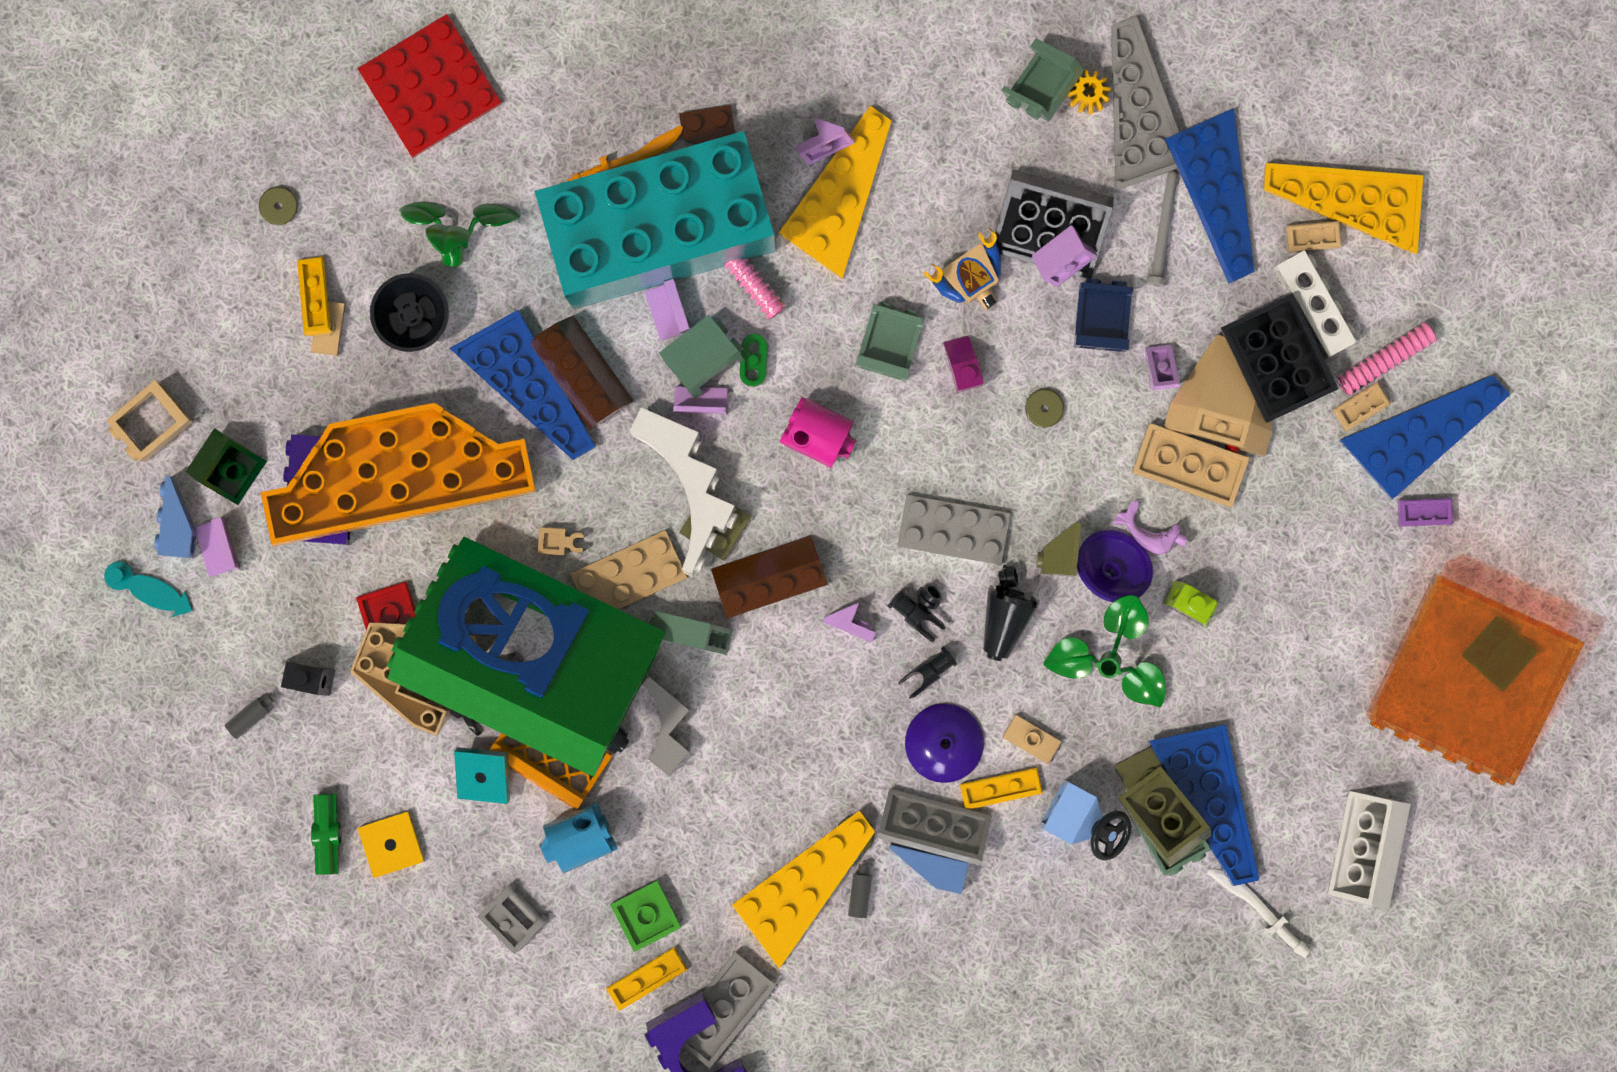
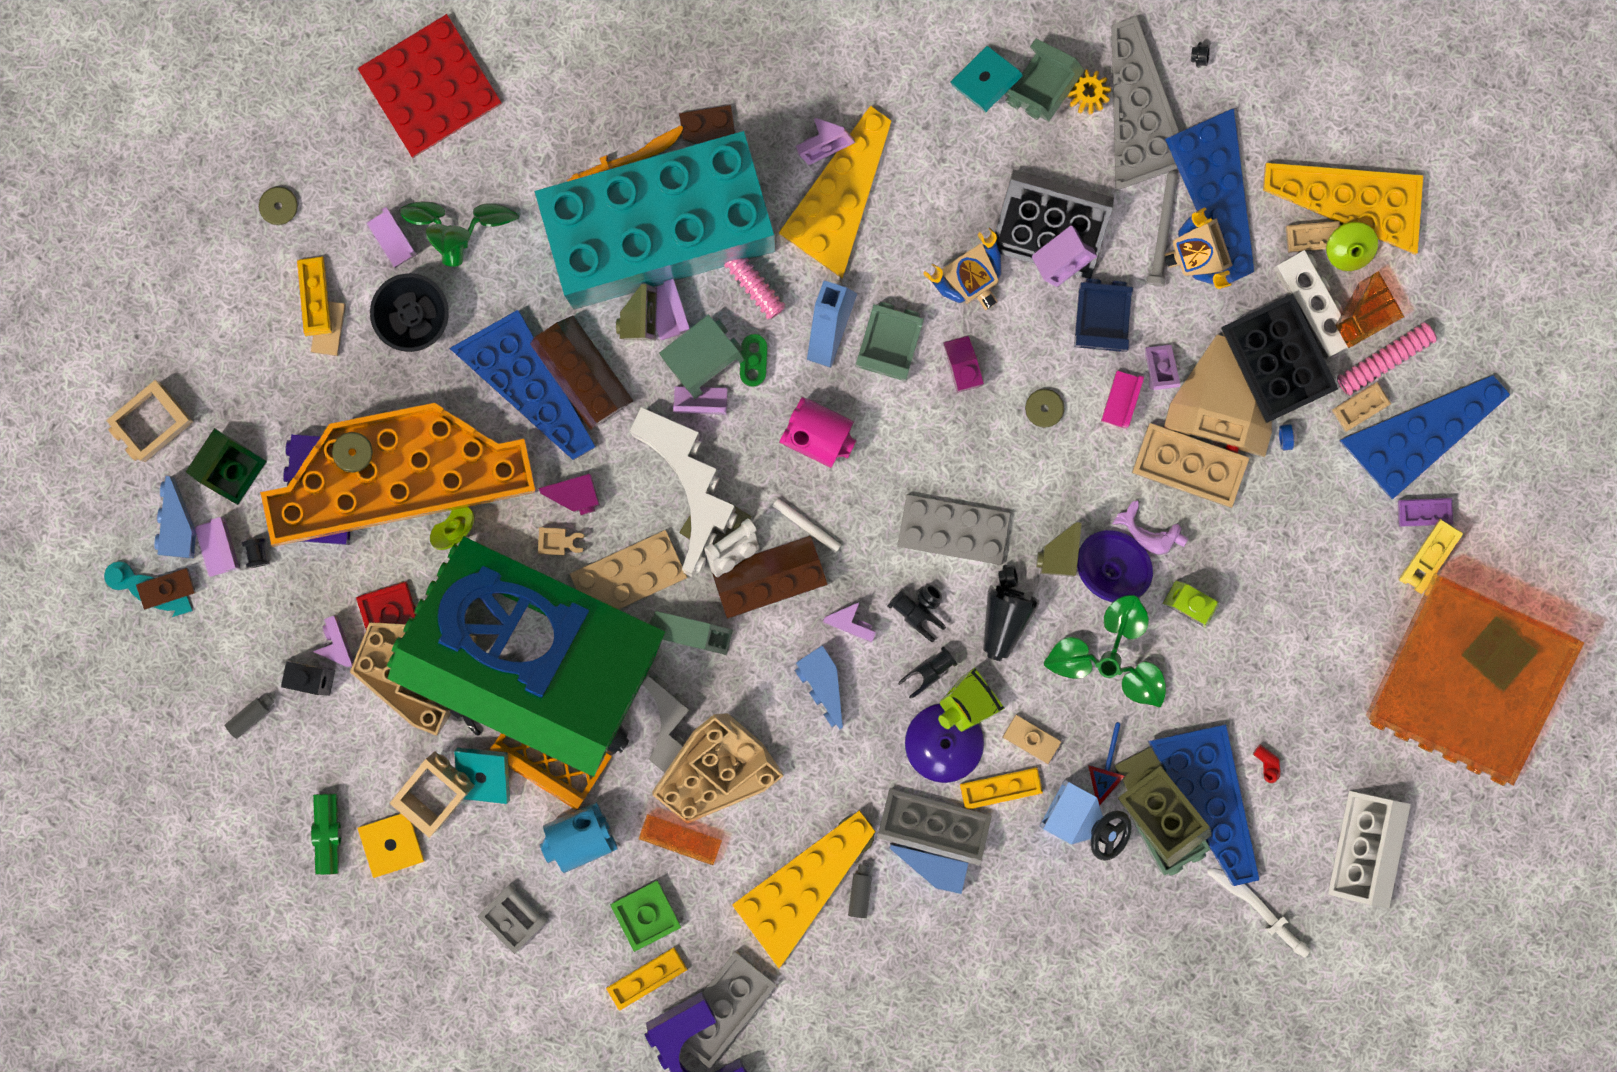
(165, 588): none -> reddish brown plate
(255, 553): none -> black bush
(339, 650): none -> lavender slope
(352, 441): none -> olive piece
(391, 238): none -> lavender panel
(415, 810): none -> tan window
(452, 529): none -> lime dish
(574, 494): none -> magenta slope
(639, 315): none -> olive slope
(680, 839): none -> clear orange plate
(716, 770): none -> tan wedge
(732, 549): none -> white plate
(807, 525): none -> white bar
(823, 677): none -> medium blue slope
(829, 322): none -> medium blue slope
(968, 702): none -> lime torso
(986, 79): none -> teal tile
(1104, 780): none -> piece
(1122, 399): none -> dark pink panel
(1200, 55): none -> black plate
(1201, 251): none -> torso
(1271, 764): none -> red arm
(1286, 437): none -> blue tile
(1347, 238): none -> lime dish
(1368, 310): none -> clear orange slope
(1431, 555): none -> light yellow plate

